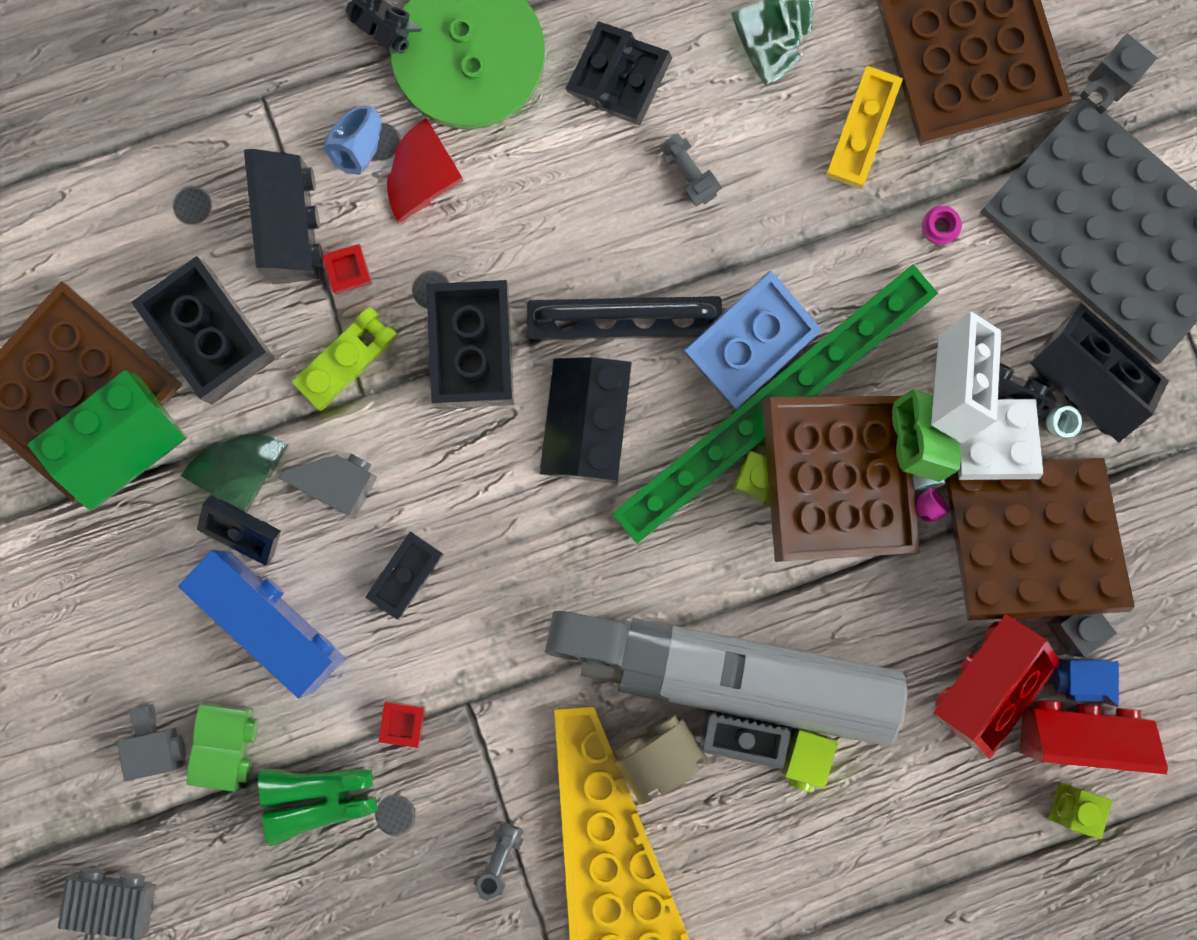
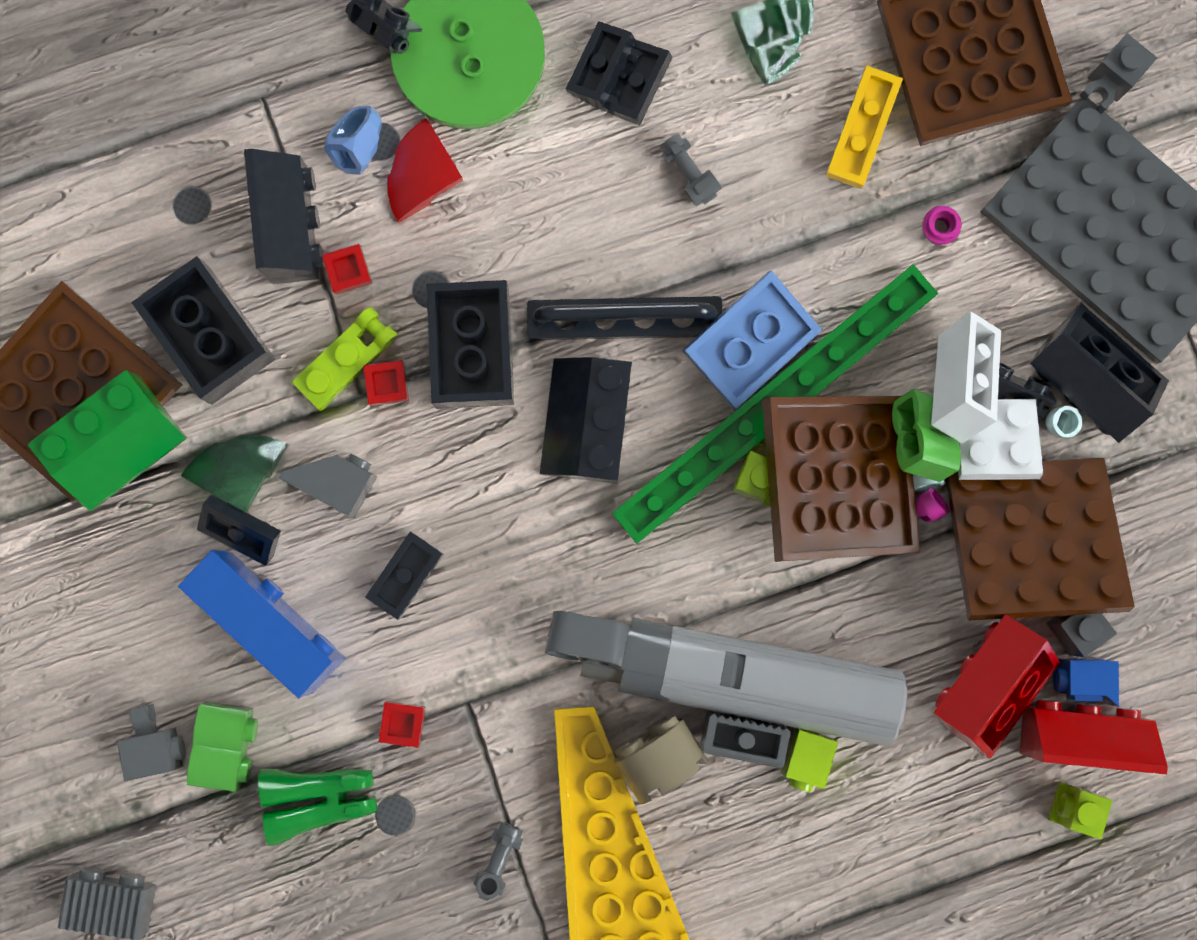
(386, 383): none -> red plate

